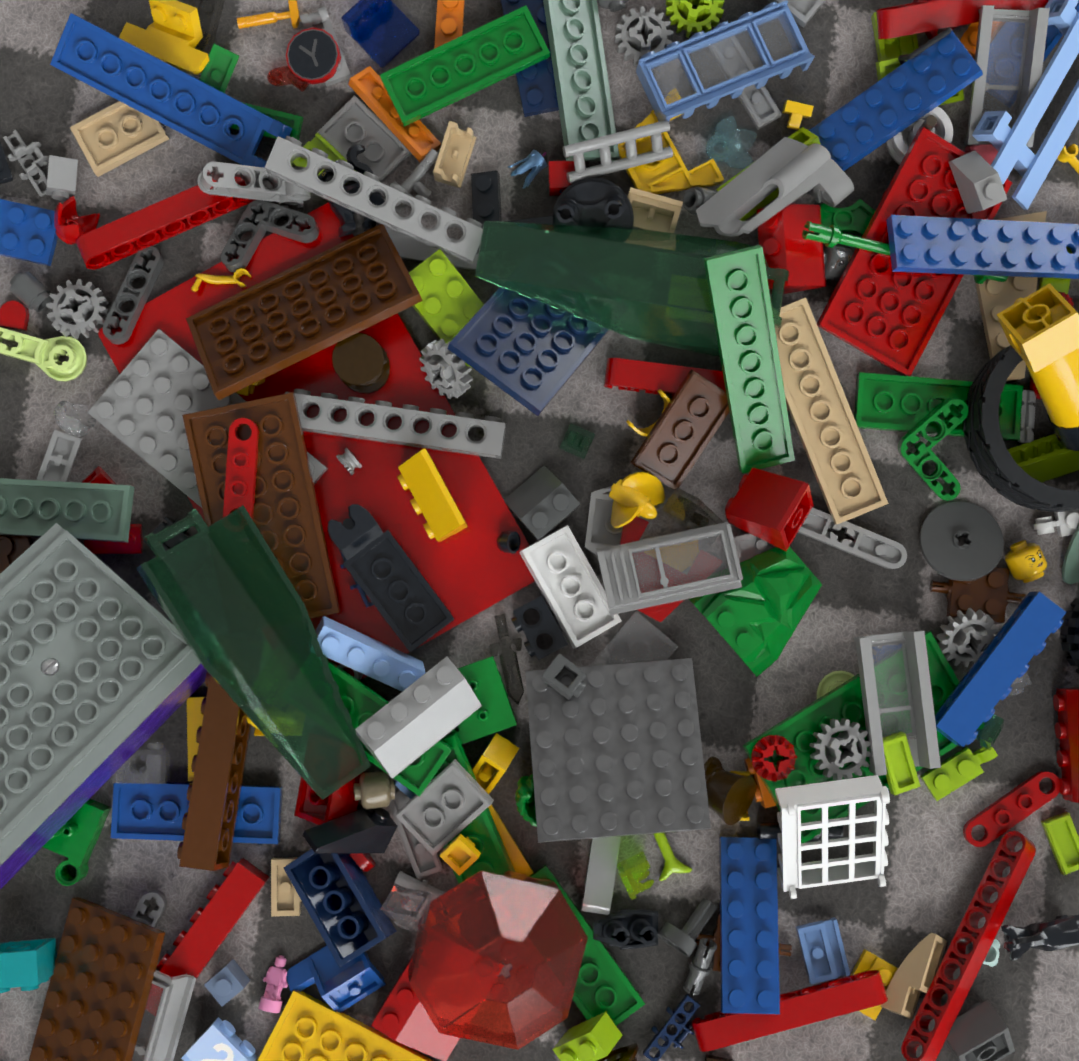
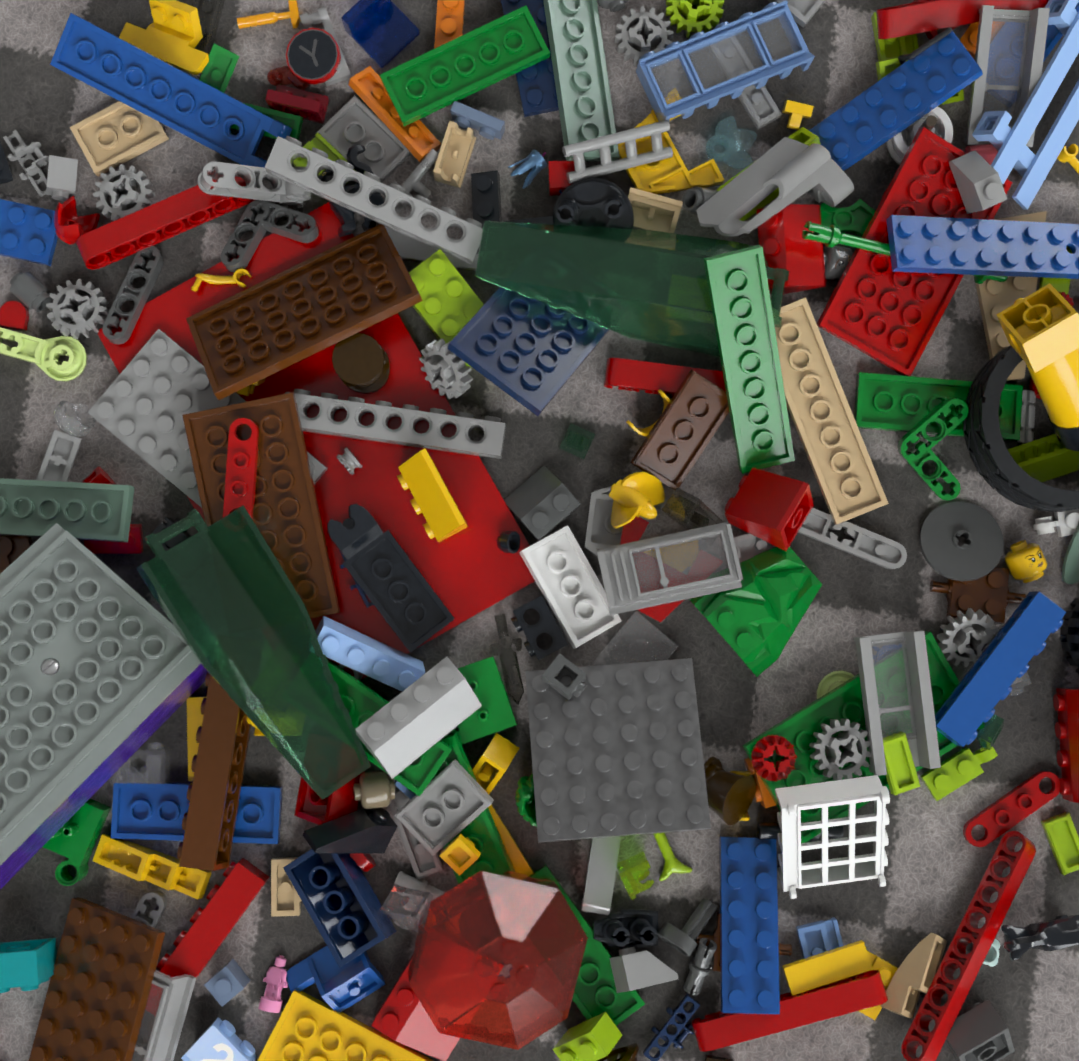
(120, 183): none -> light grey gear
(150, 865): none -> yellow slope
(298, 102): none -> dark red bracket
(469, 117): none -> sand blue plate
(639, 970): none -> light grey slope
(827, 967): none -> yellow tile

